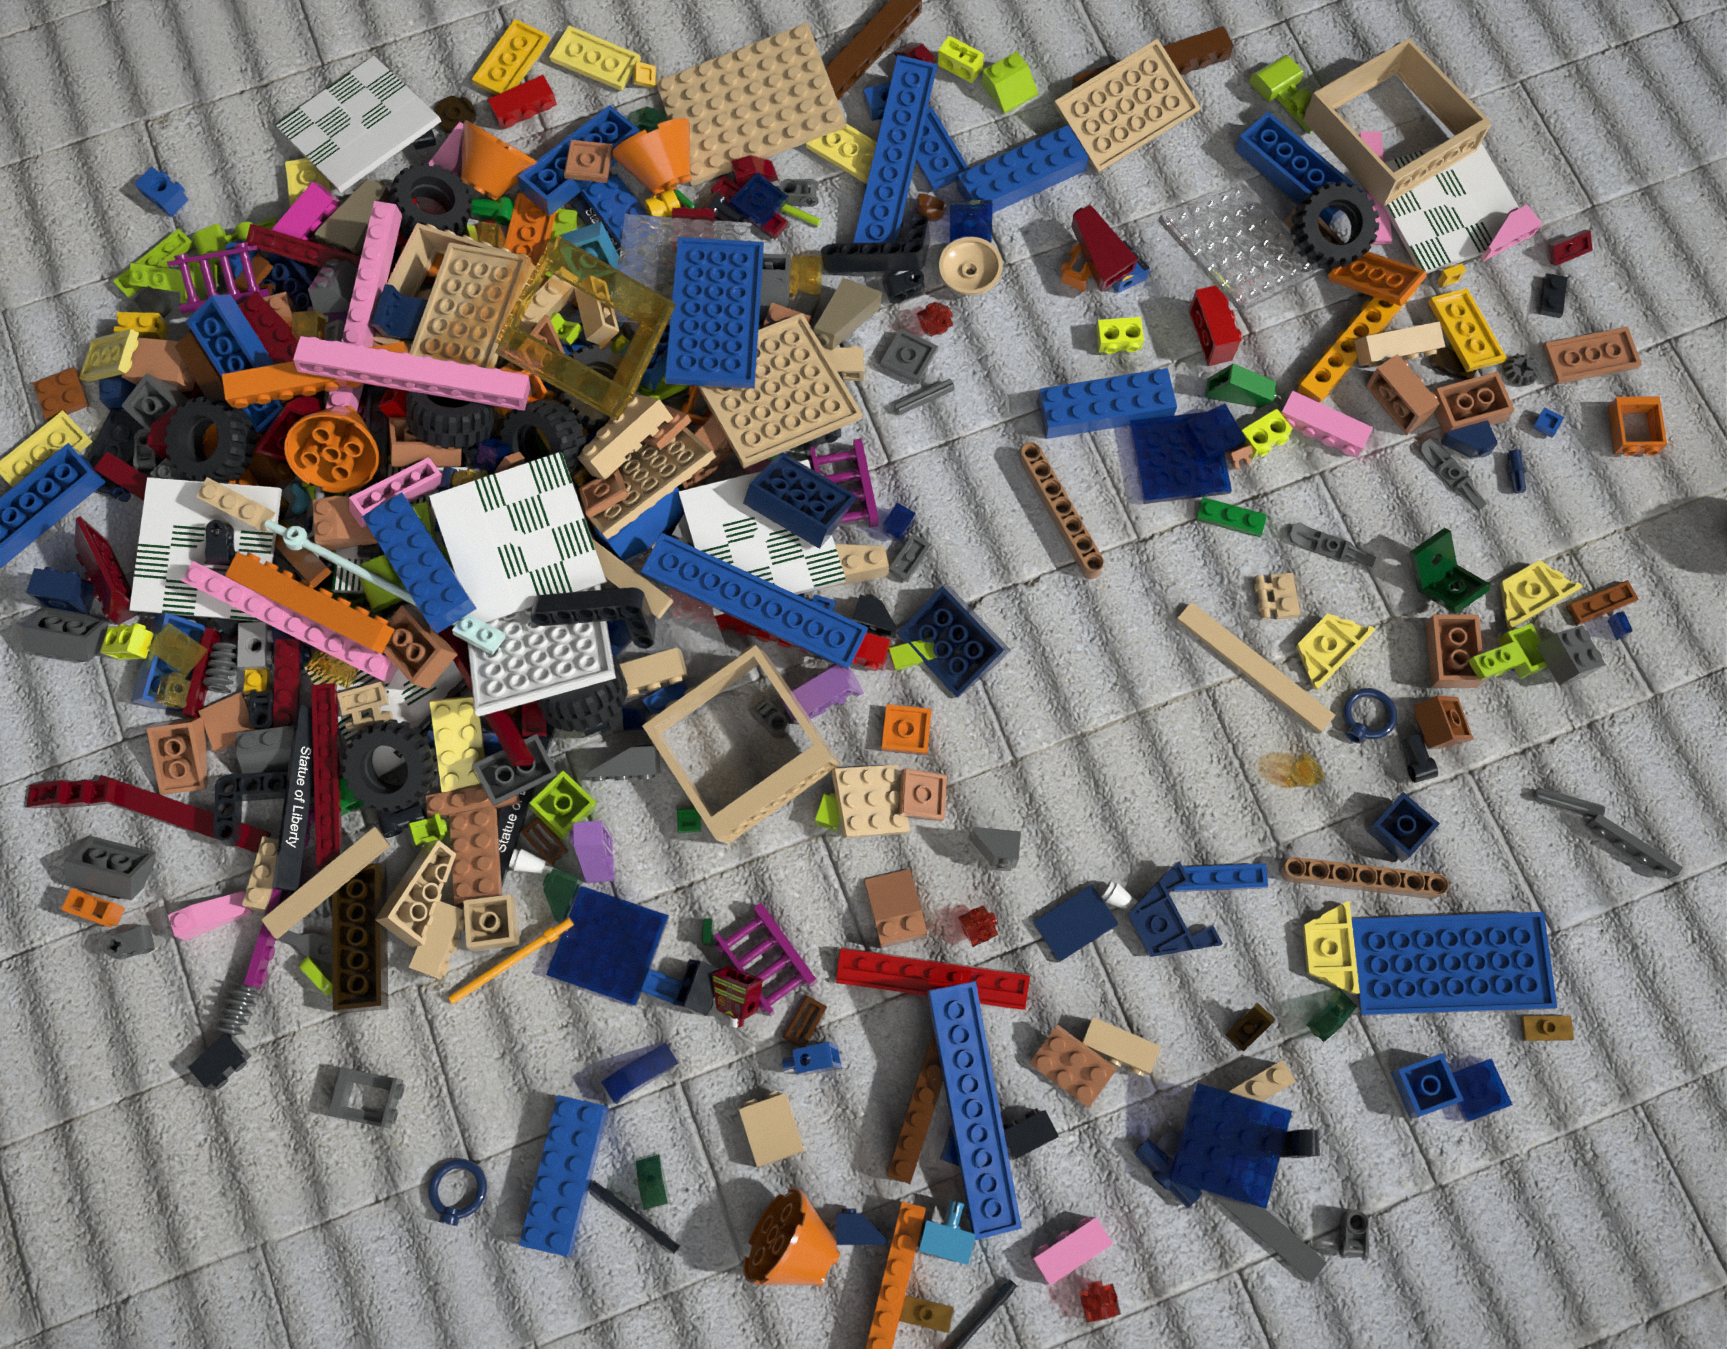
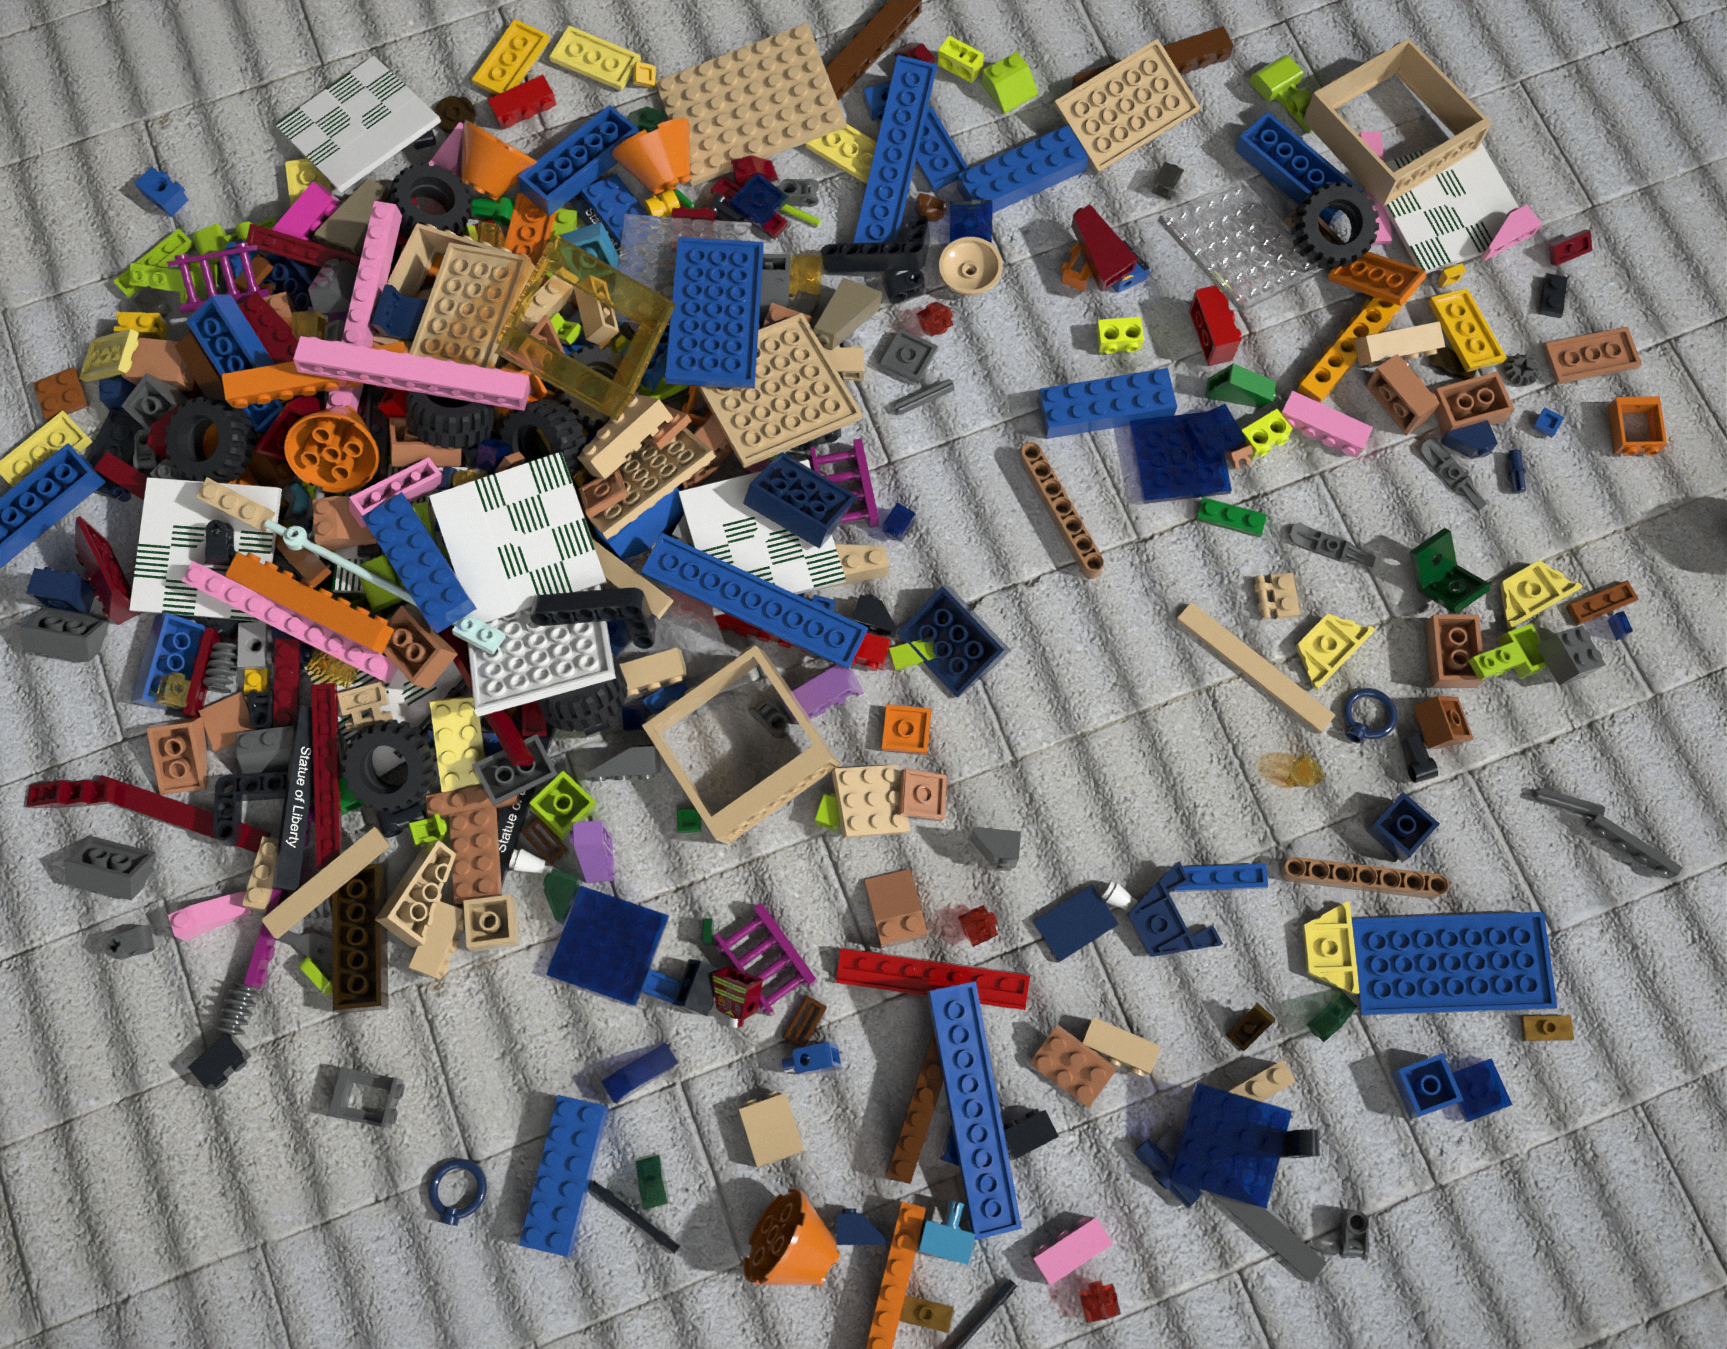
(92, 908): orange window -> none
(127, 642): neon yellow brick -> none
(177, 649): clear yellow plate -> none
(550, 935): light orange bar -> none
(588, 161): nougat tile -> none
(910, 557): dark grey plate -> none
(1167, 180): none -> clear smoke brick

